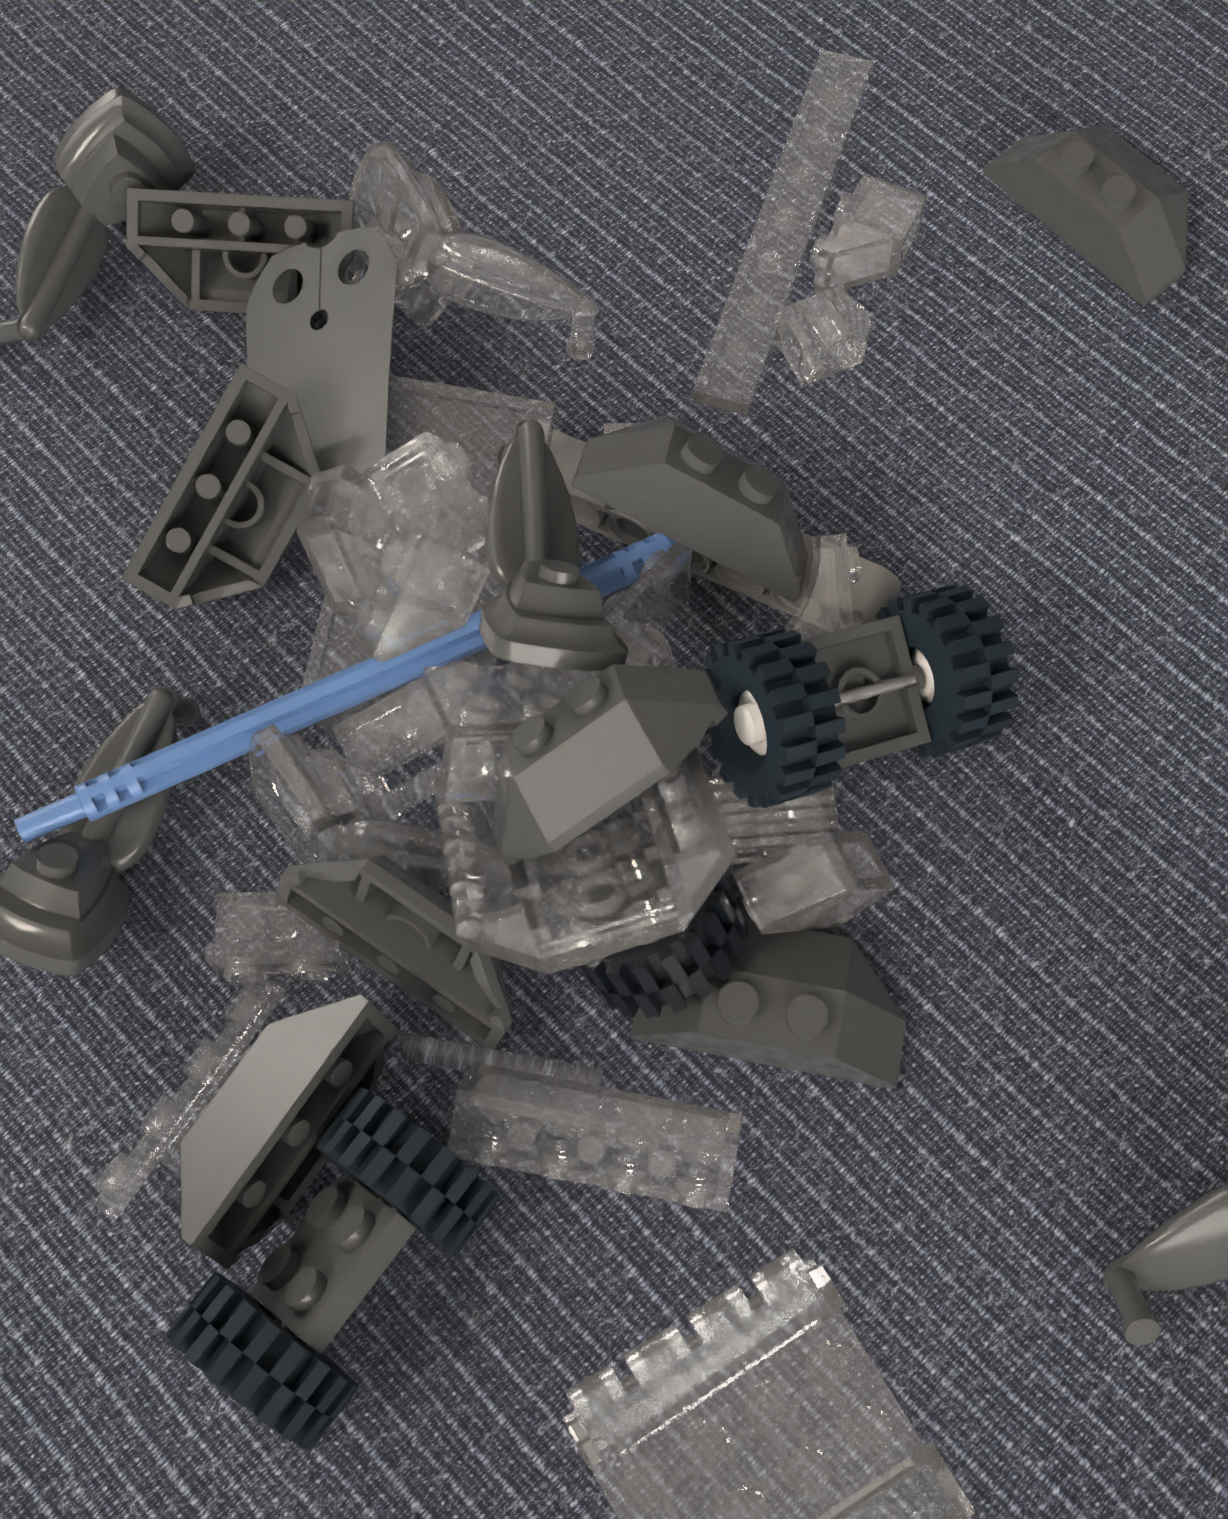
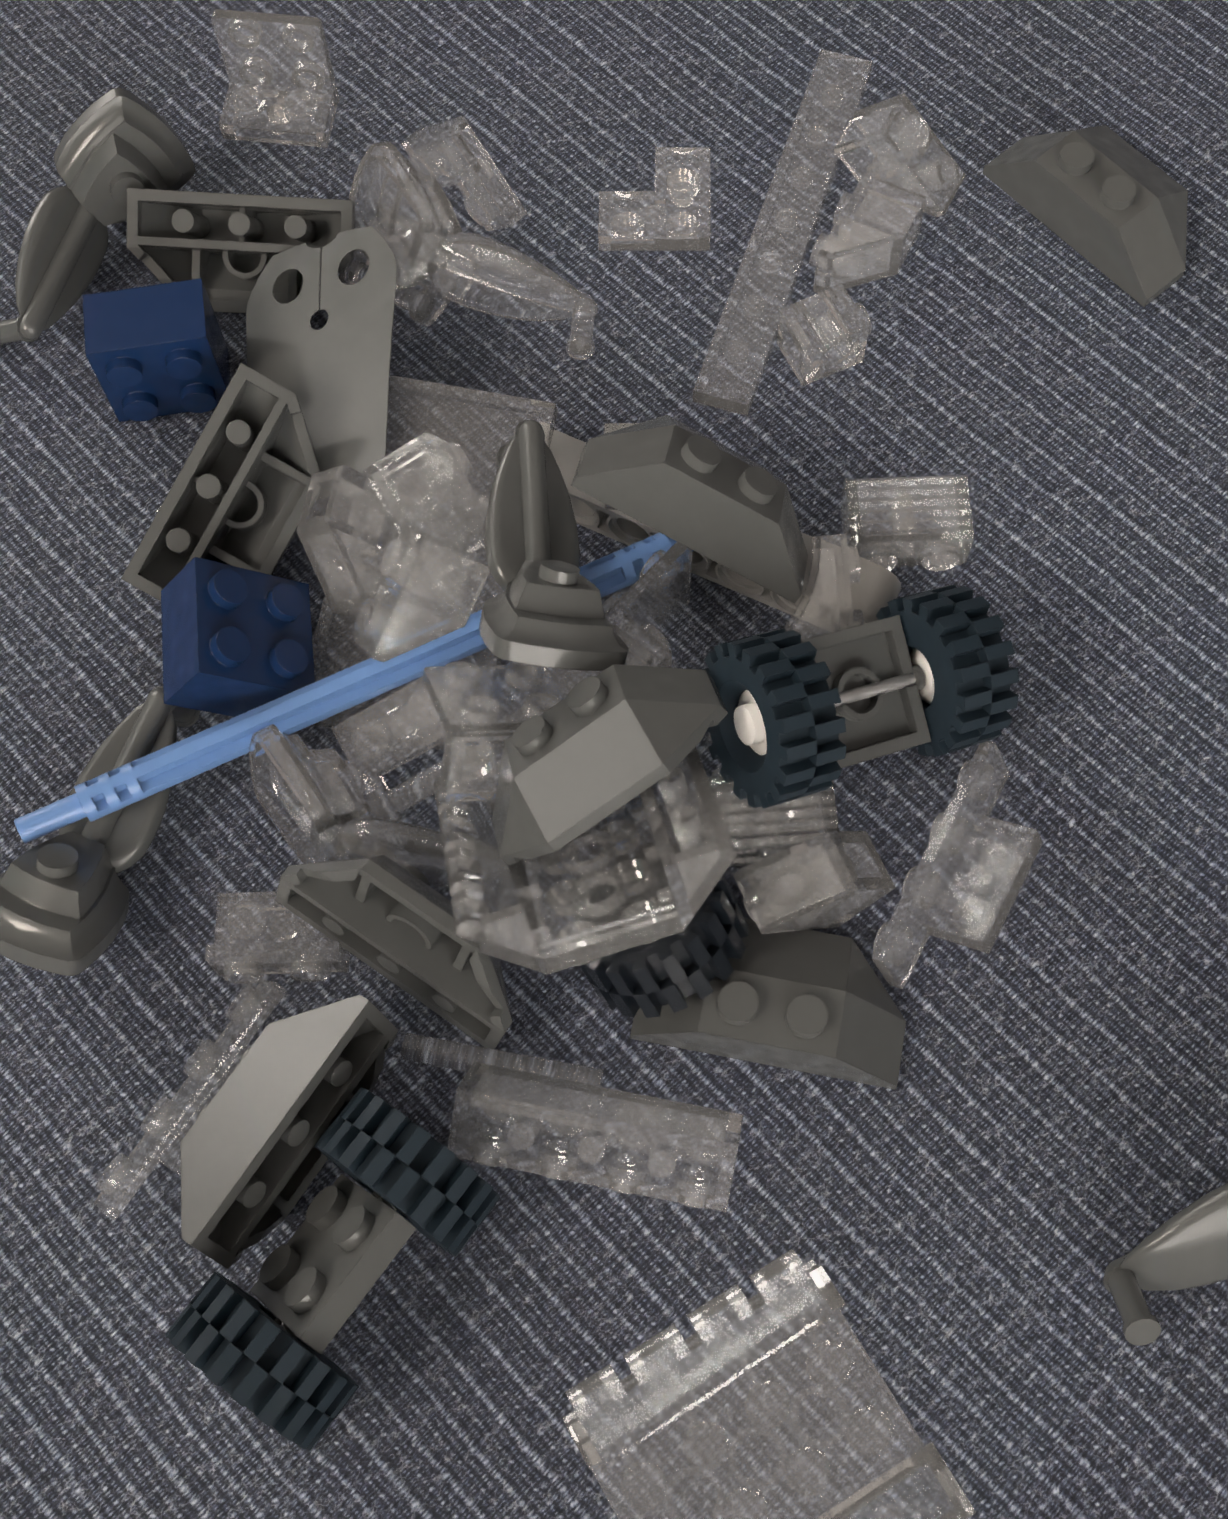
(156, 349): none -> dark blue brick
(233, 638): none -> dark blue brick
(277, 78): none -> clear bracket
(458, 158): none -> clear plate
(663, 219): none -> clear plate
(900, 148): none -> clear slope
(909, 520): none -> clear brick
(964, 875): none -> clear bracket

